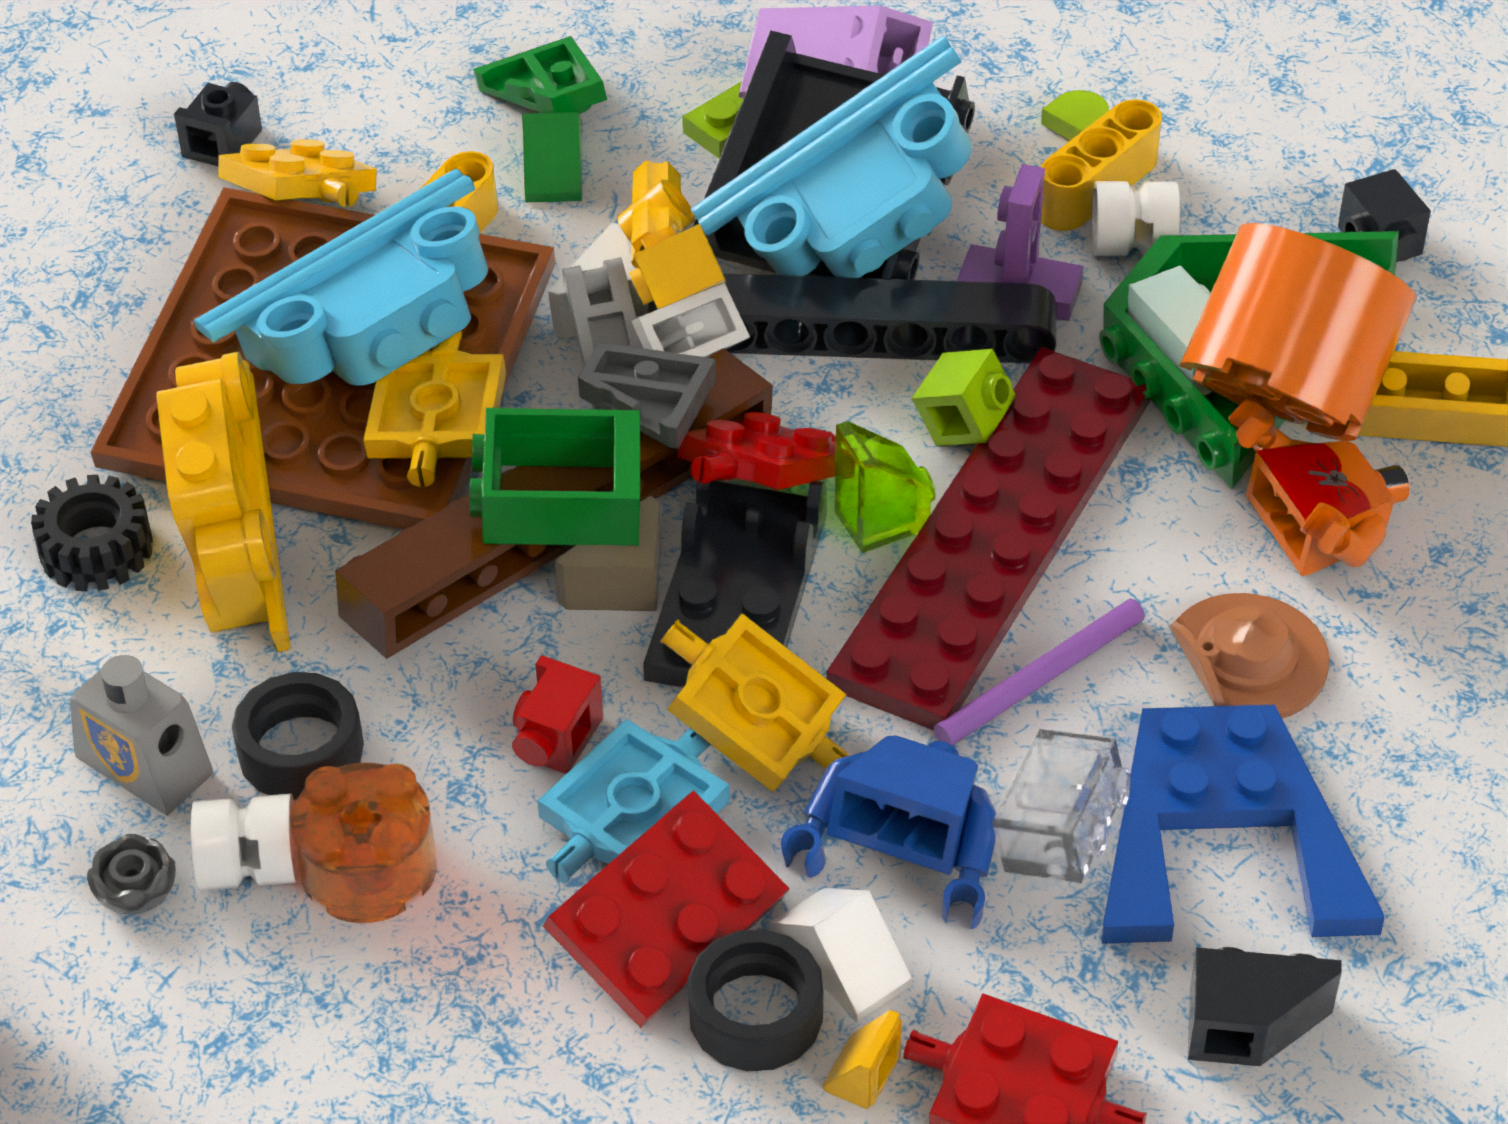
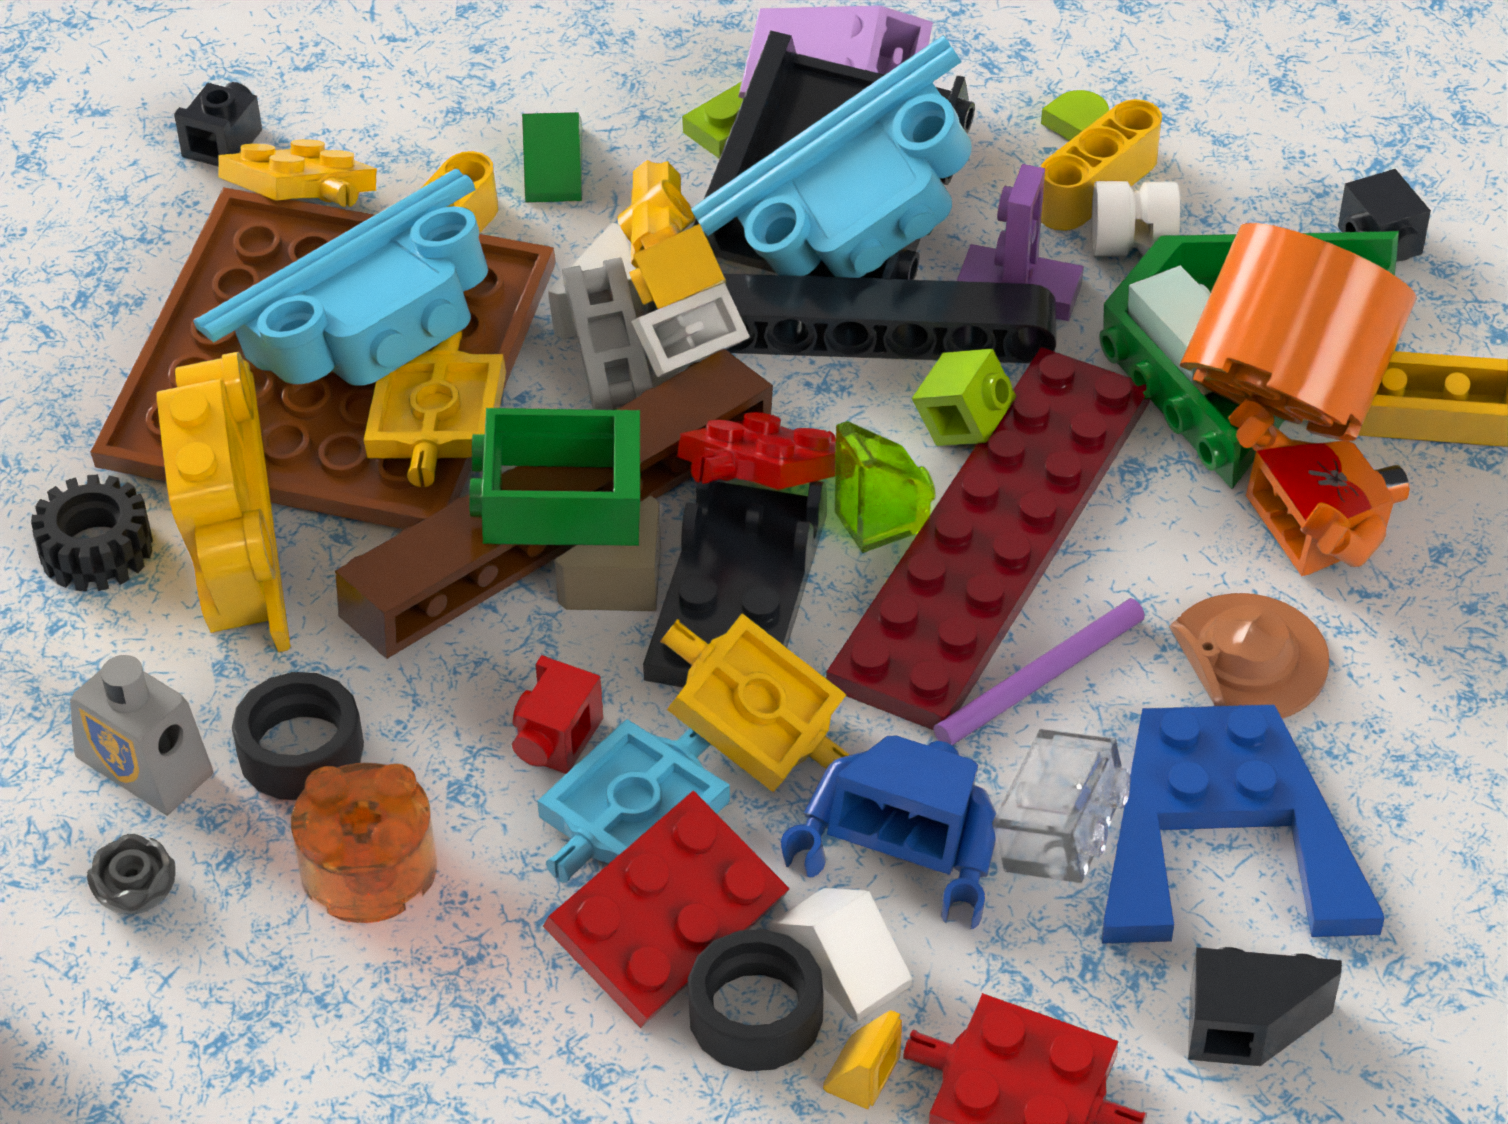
(220, 837): white wheel -> none
(545, 79): green wing -> none
(658, 383): dark grey wing -> none

